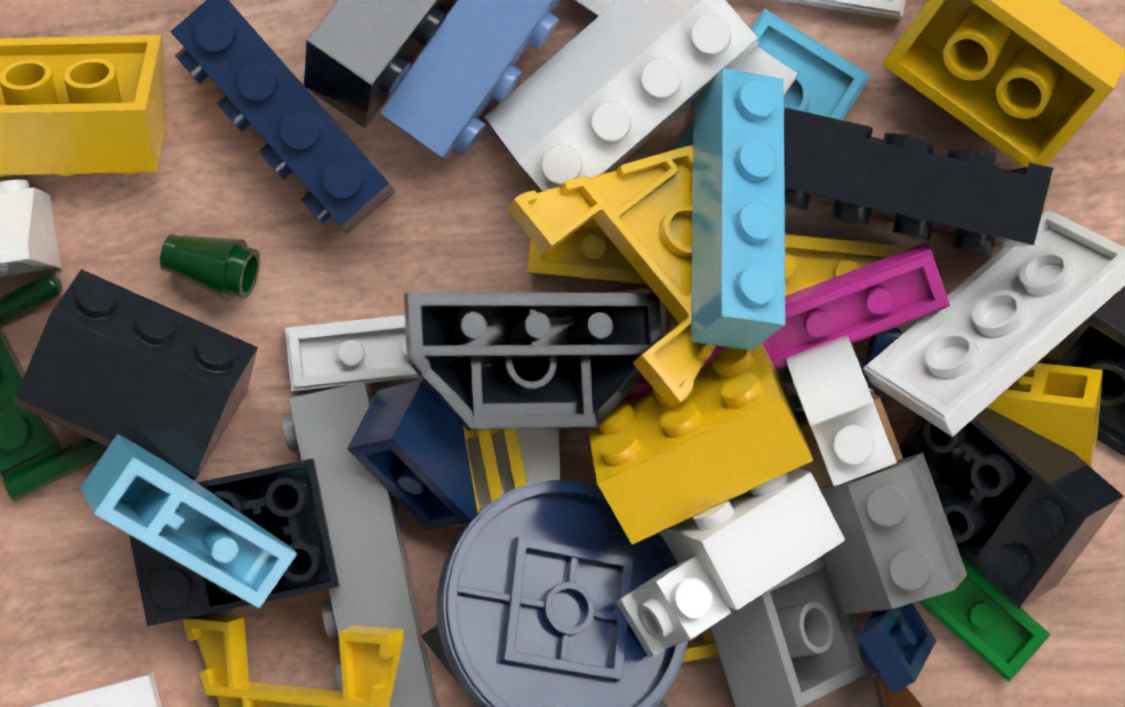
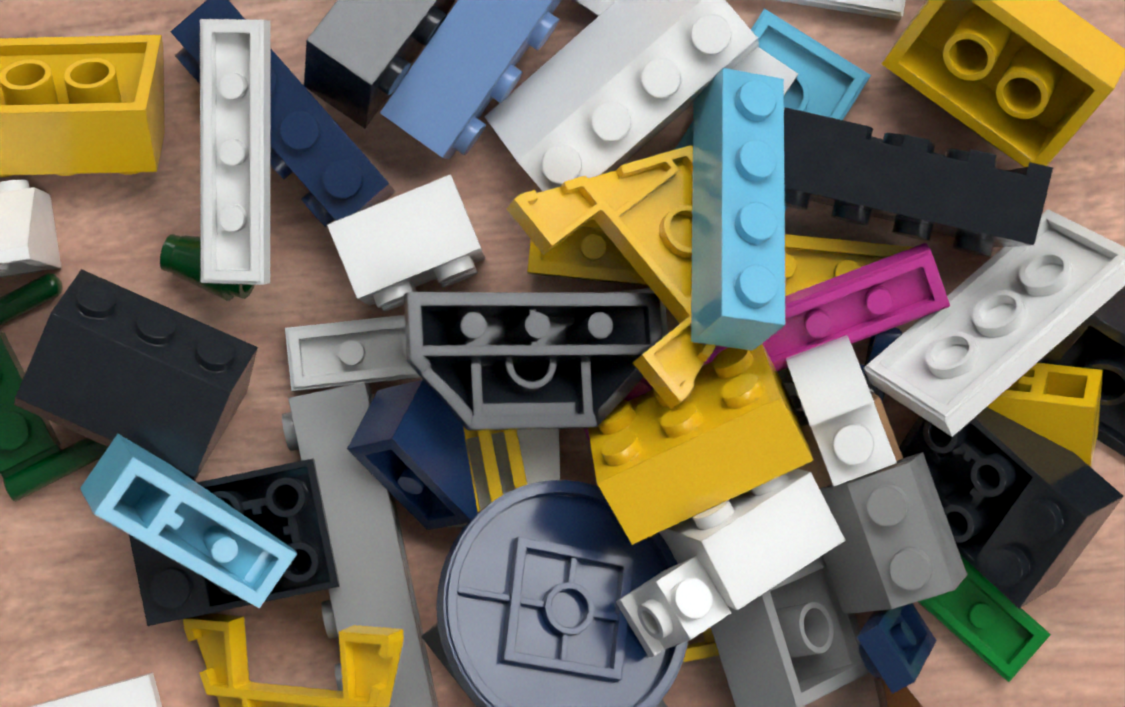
(235, 151): none -> white tile
(408, 244): none -> white brick

